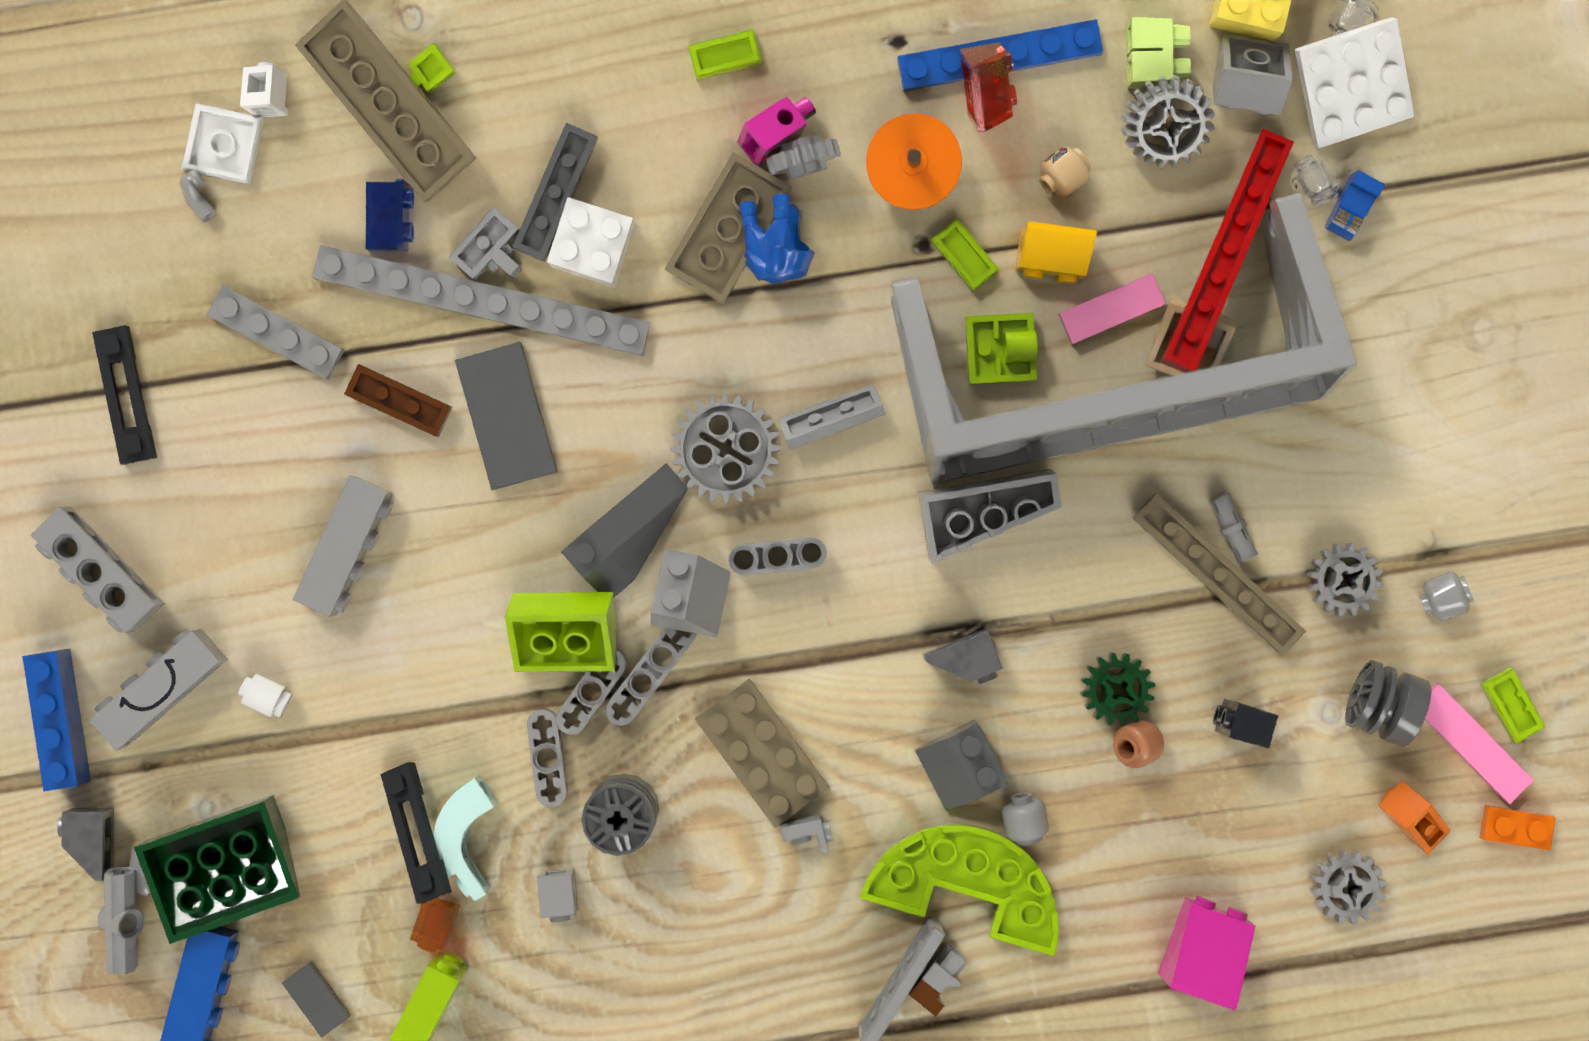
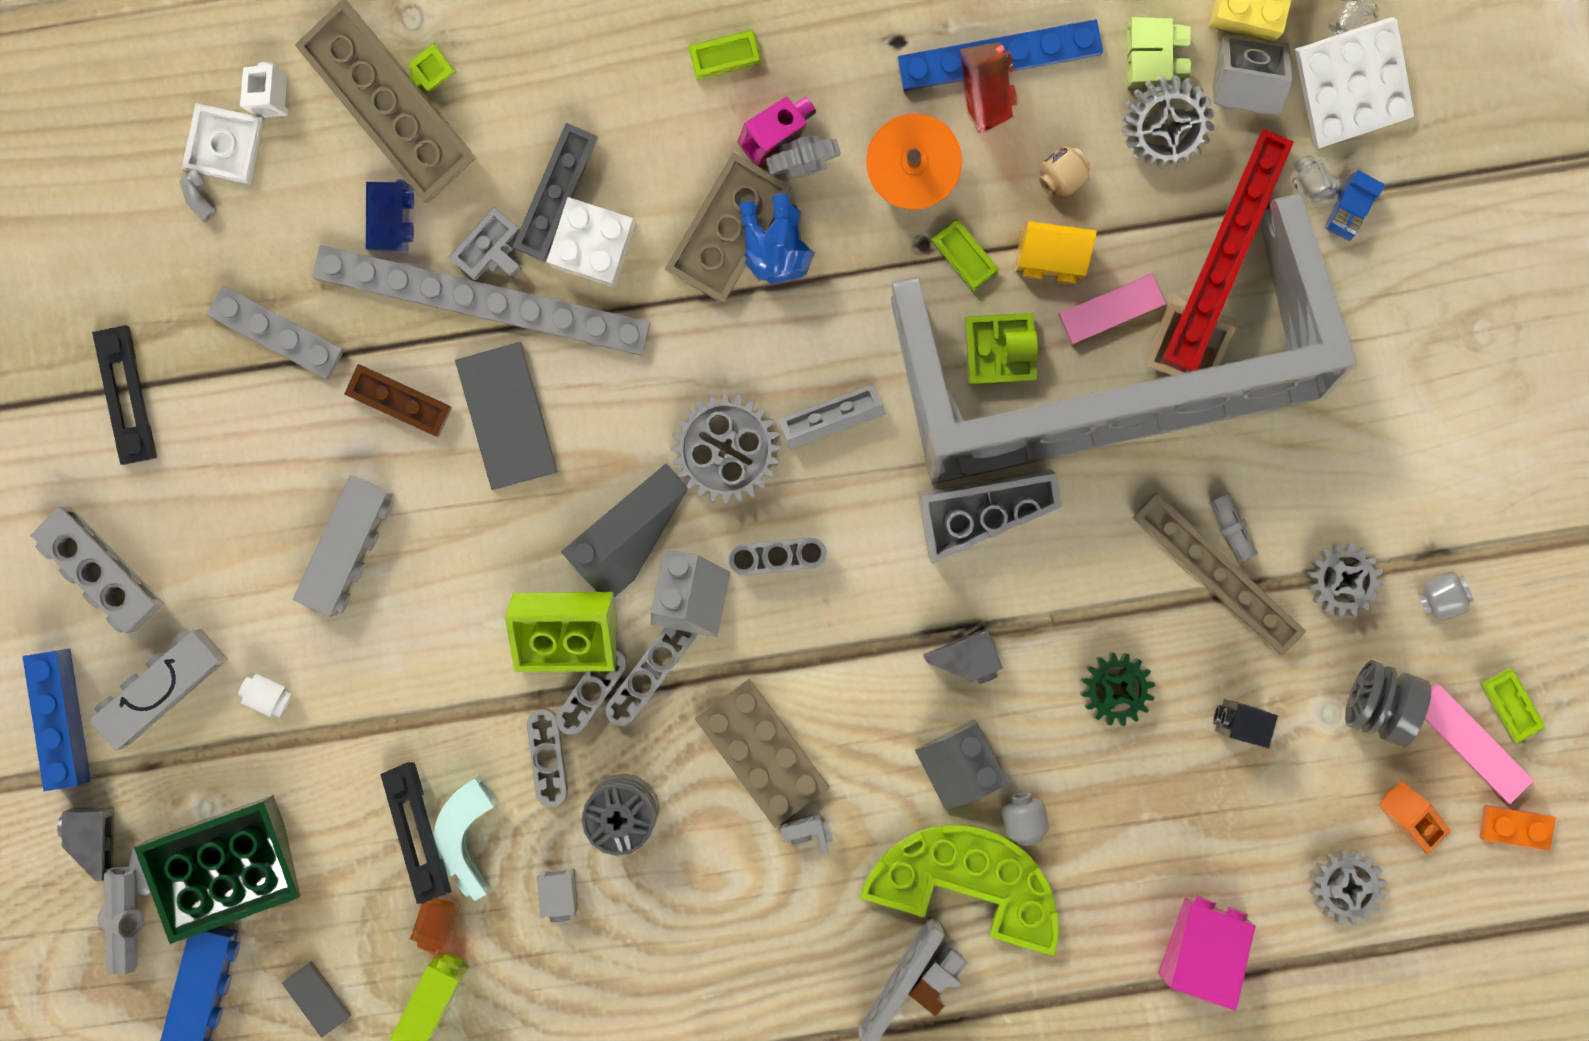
(1138, 744): nougat head -> none

